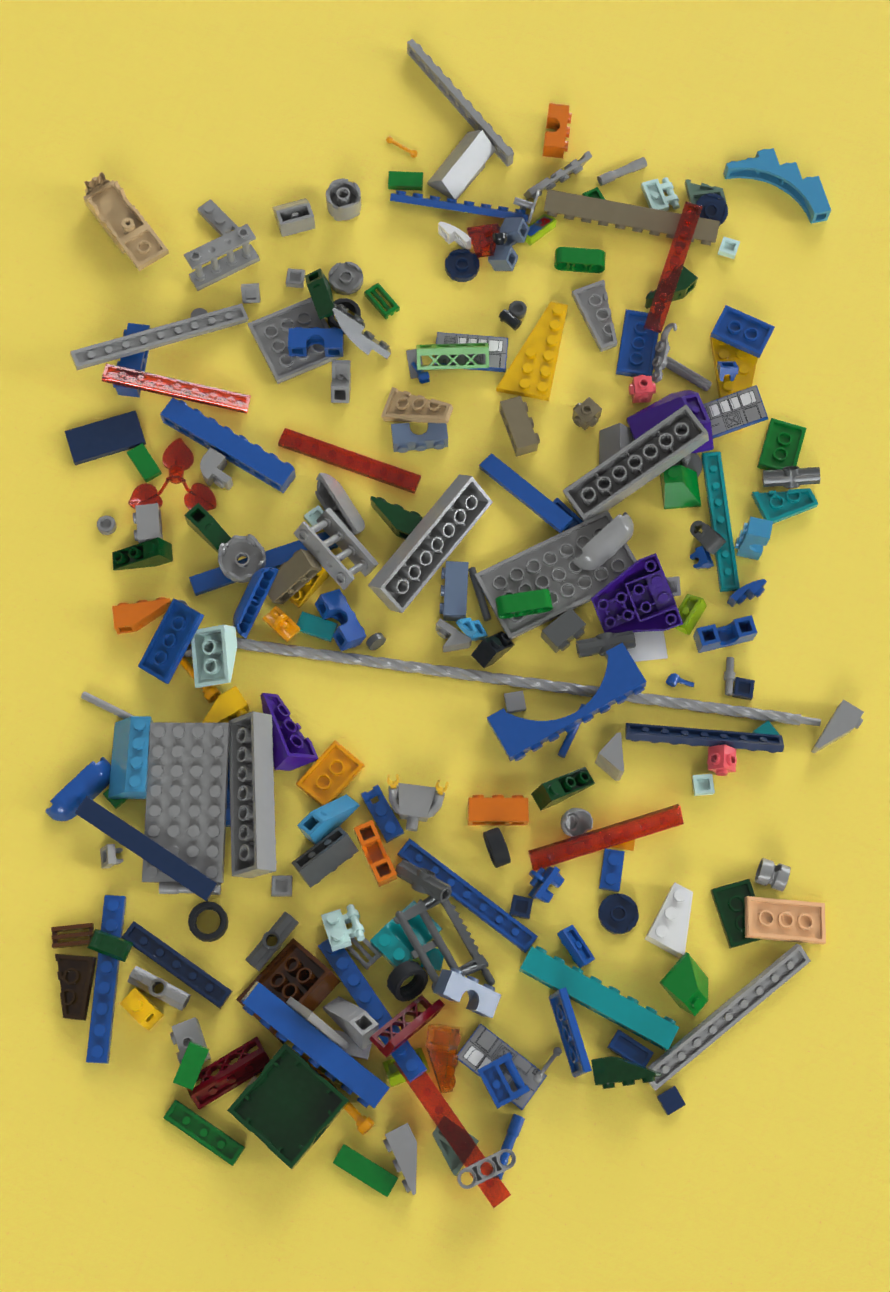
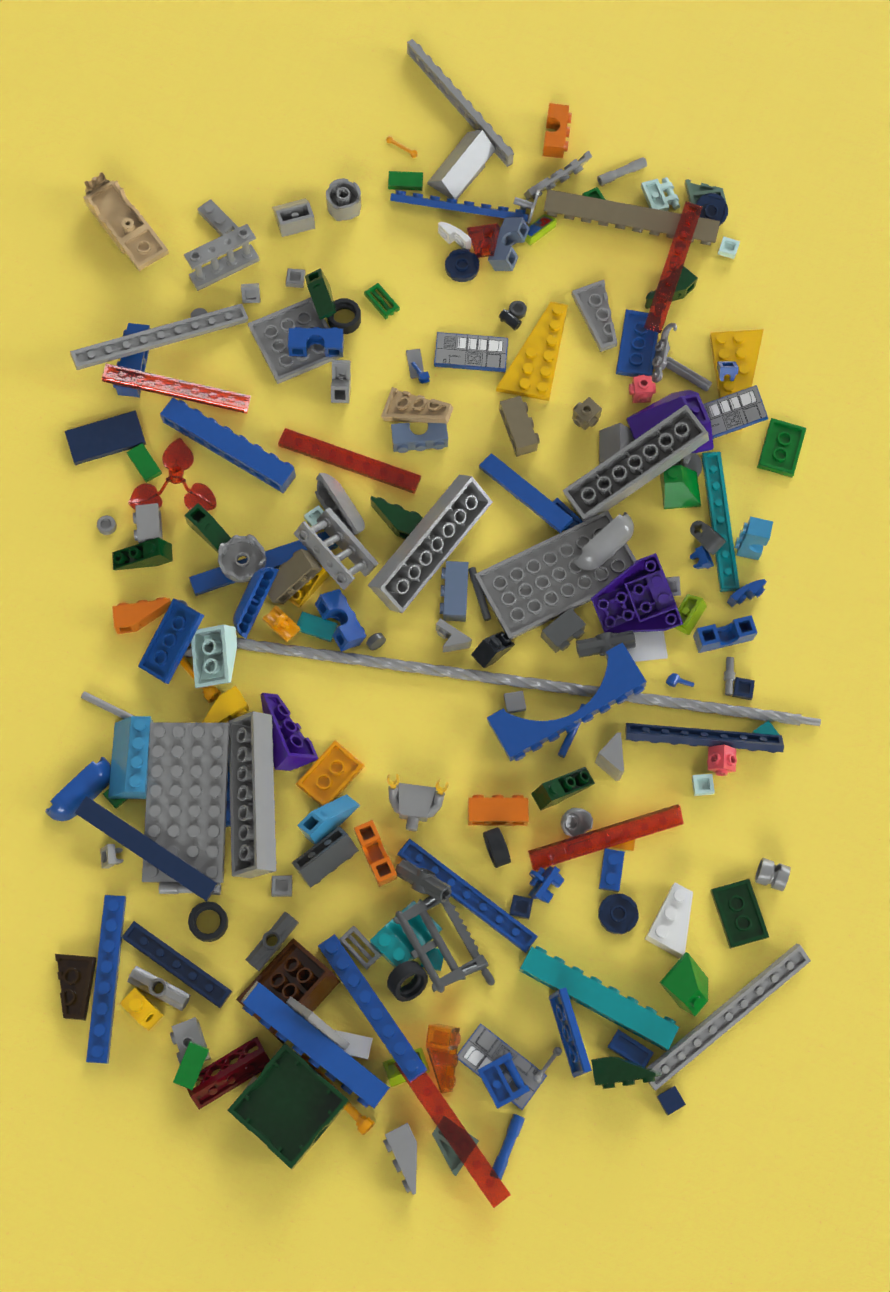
(55, 937): reddish brown tile -> none
(110, 945): dark green tile -> none
(204, 1132): green tile -> none
(211, 468): light grey brick -> none
(336, 929): light aqua plate -> none
(345, 278): light grey tile -> none
(352, 1021): light grey slope -> none
(353, 328): slope -> none
(365, 1170): green tile -> none
(382, 814): blue plate -> none
(408, 1029): dark red fence -> none
(452, 349): bright green fence -> none
(472, 628): dark azure slope -> none
(482, 998): arch -> none
(497, 1168): light grey beam -> none
(500, 238): black hinge -> none
(524, 603): green beam -> none
(576, 946): blue plate -> none
(579, 260): green beam -> none
(742, 331): blue plate -> none
(785, 504): teal wing -> none
(785, 920): light nougat tile -> none
(787, 177): dark azure arch -> none
(791, 477): dark grey piece -> none
(841, 723): light grey slope -> none

